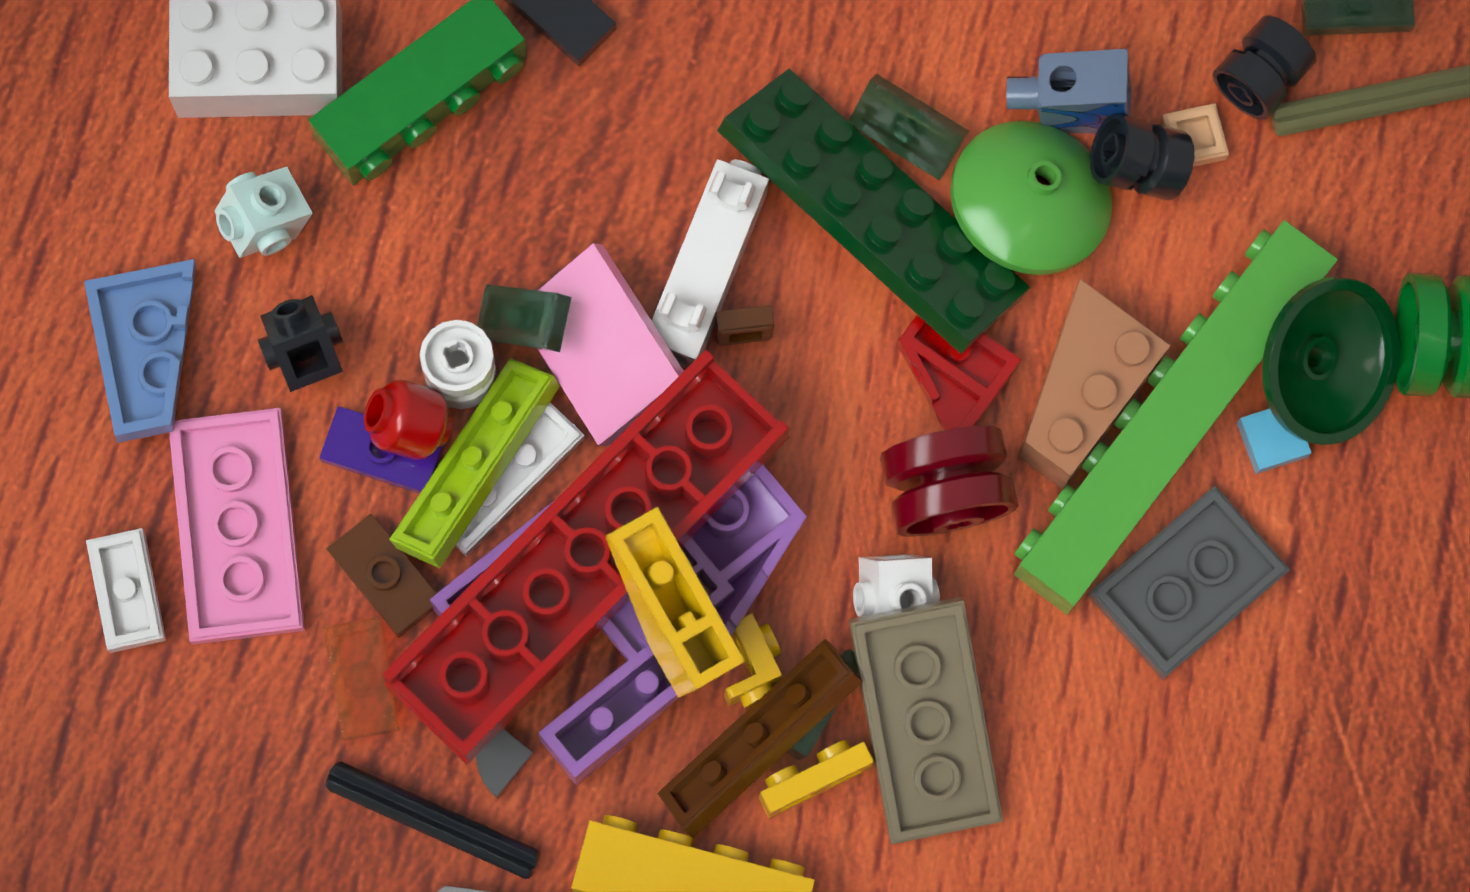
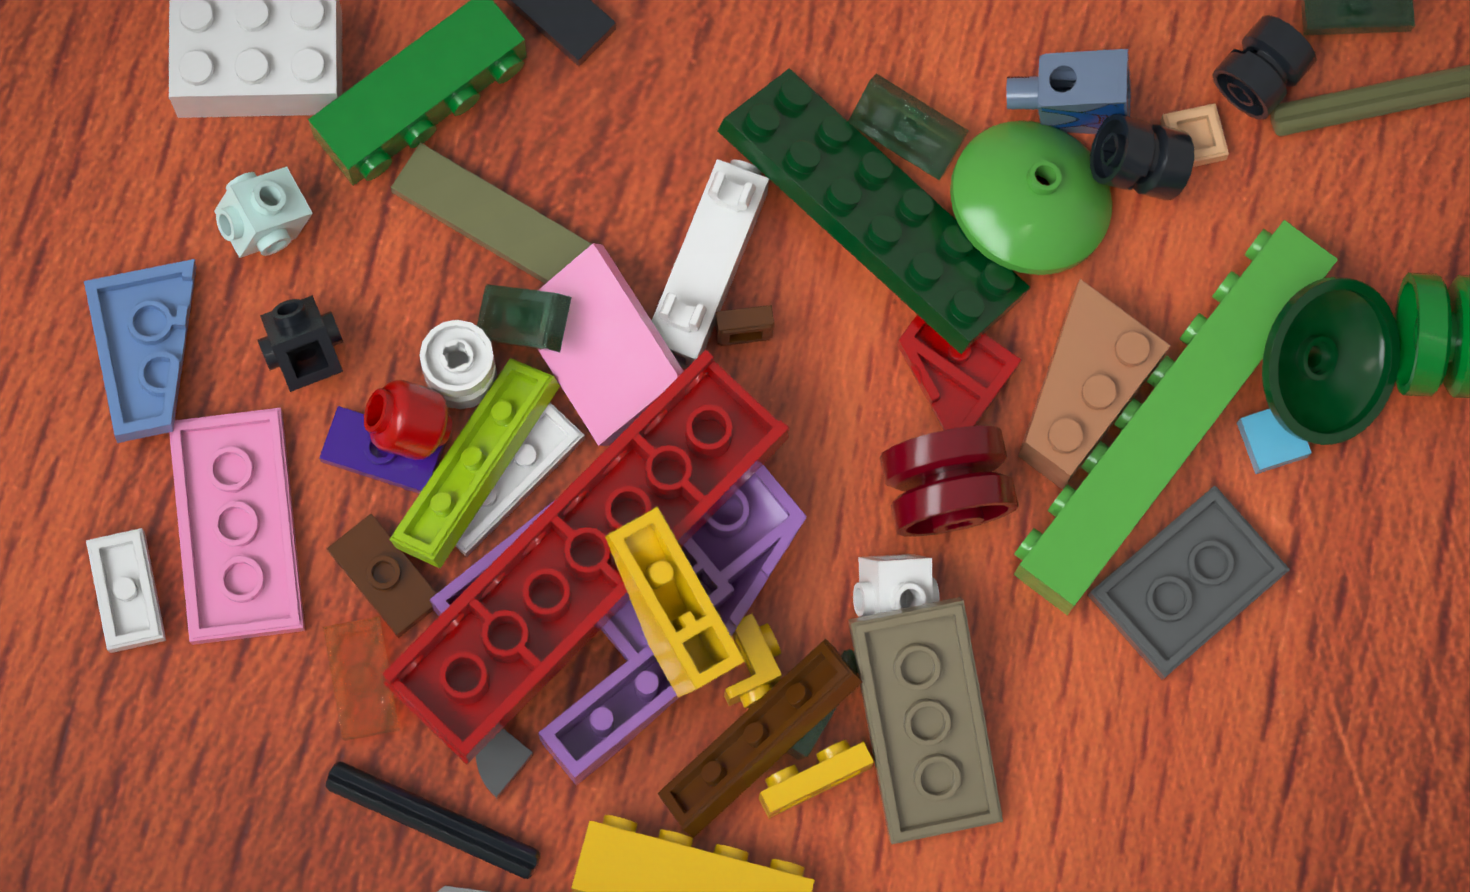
(487, 215): none -> olive tile

